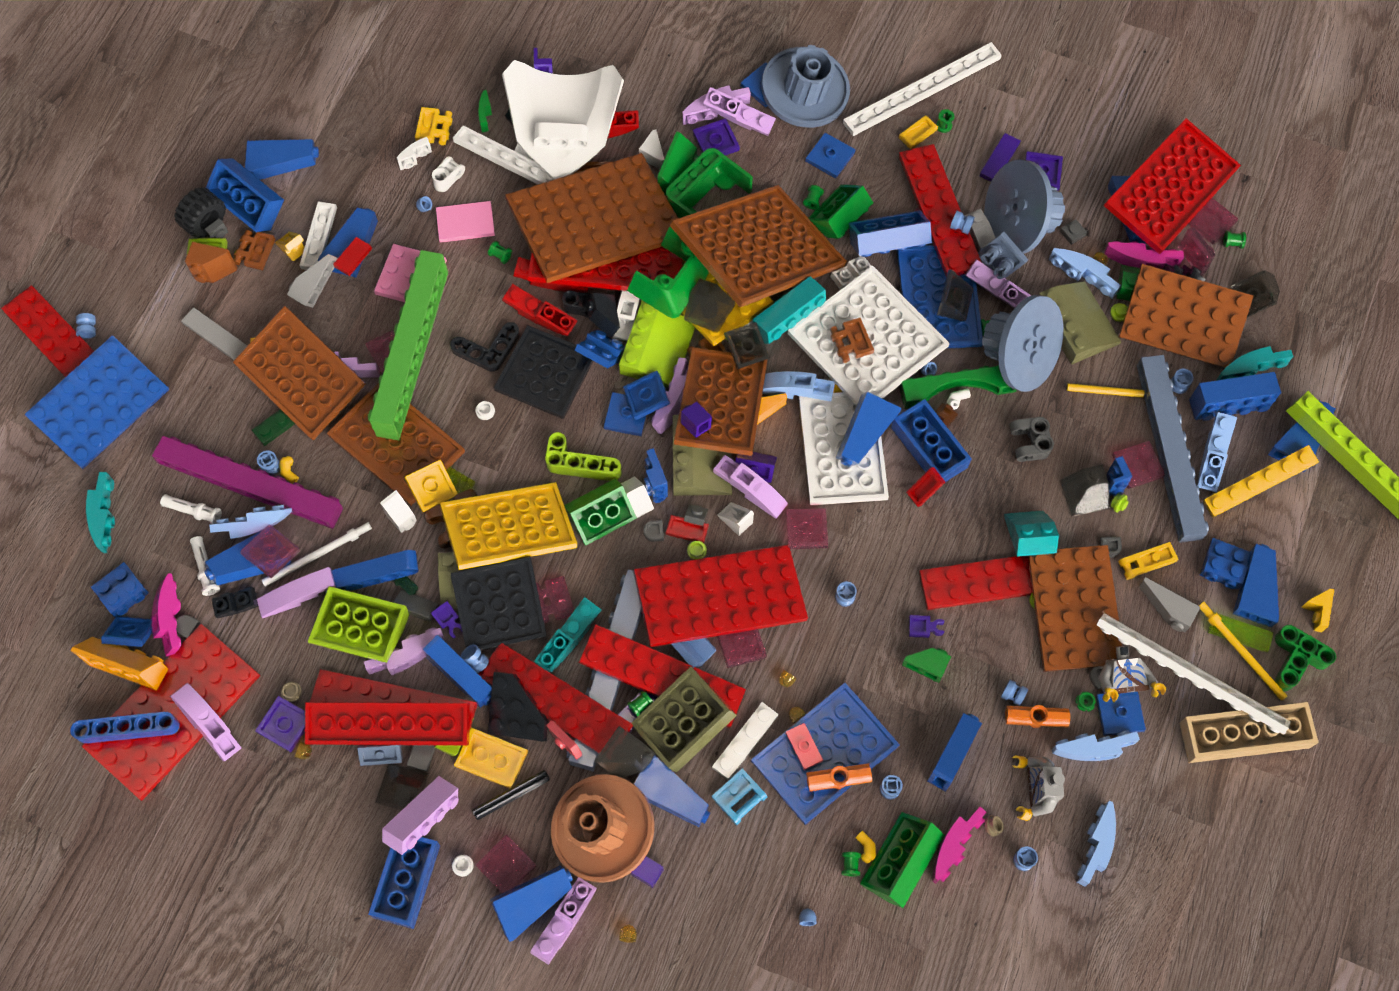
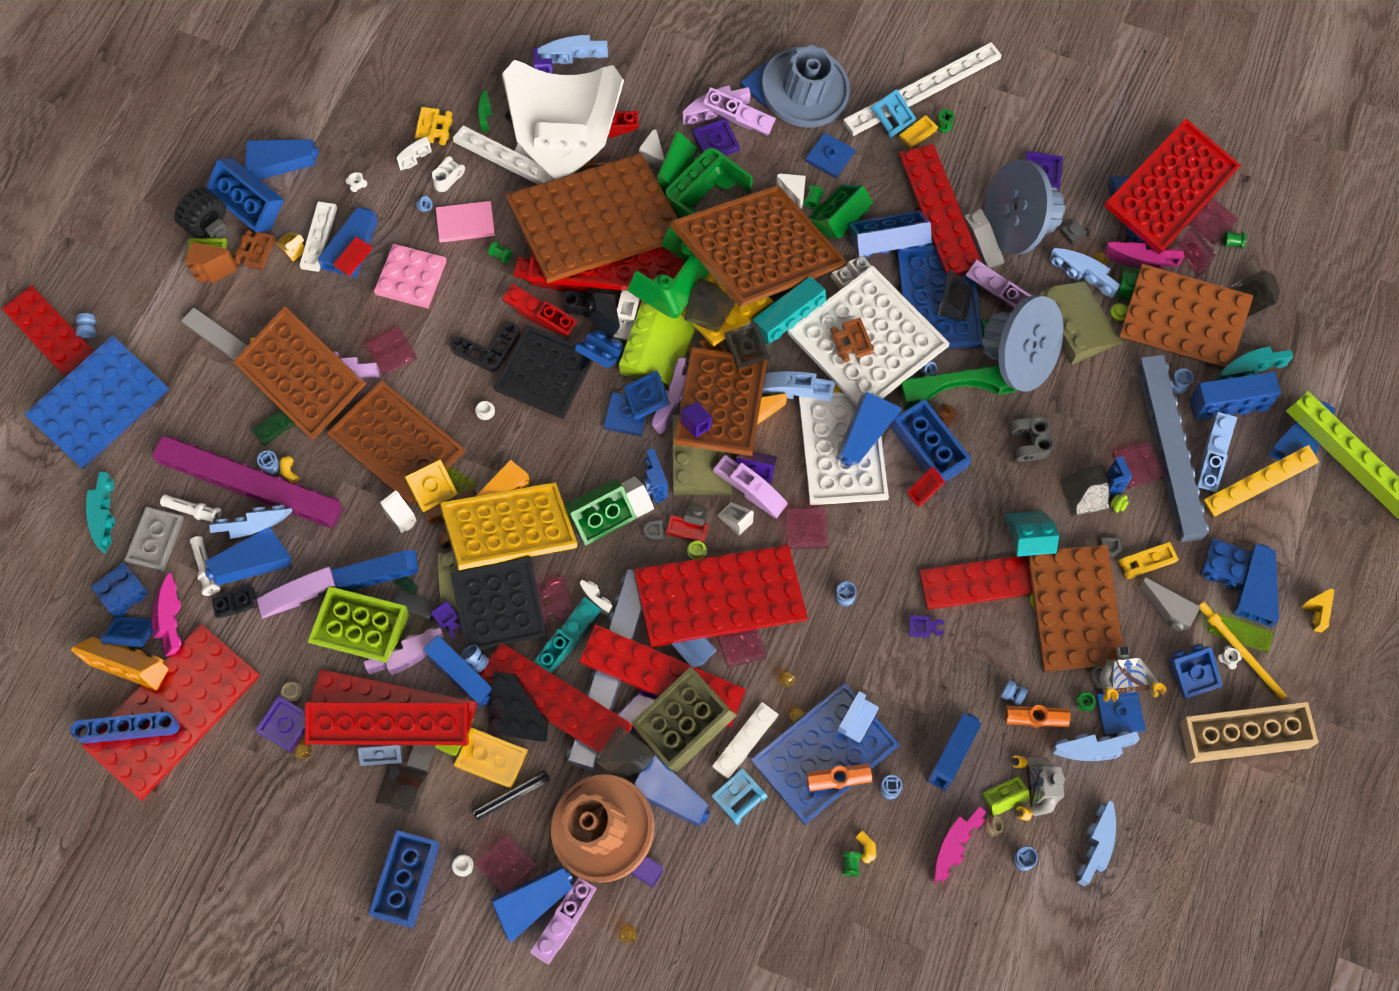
(154, 539): none -> light grey tile
(186, 625): dark grey tile -> none
(206, 721): lavender slope -> none
(270, 551): clear pink plate -> none
(309, 284): light grey slope -> none
(351, 535): white bar -> none
(354, 177): none -> white plate
(408, 346): bright green brick -> none
(420, 815): lavender brick -> none
(508, 478): none -> light orange slope
(563, 740): coral plate -> none
(578, 46): none -> light blue slope
(585, 460): lime beam -> none
(592, 593): none -> white slope
(640, 703): green bush -> none
(793, 187): none -> white slope
(804, 746): coral plate -> none
(807, 917): medium blue hinge -> none
(858, 718): none -> light blue panel
(897, 109): none -> dark azure plate
(902, 859): green slope -> none
(928, 663): green slope -> none
(955, 397): white arm -> none
(962, 222): medium blue wheel -> none
(1000, 156): dark purple tile -> none
(1002, 256): sand blue plate -> none
(1006, 796): none -> lime slope
(1105, 390): yellow bar -> none
(1192, 272): black slope -> none
(1195, 670): none -> blue plate
(1198, 677): white plate -> none
(1234, 653): none -> white plate
(1299, 654): green beam -> none

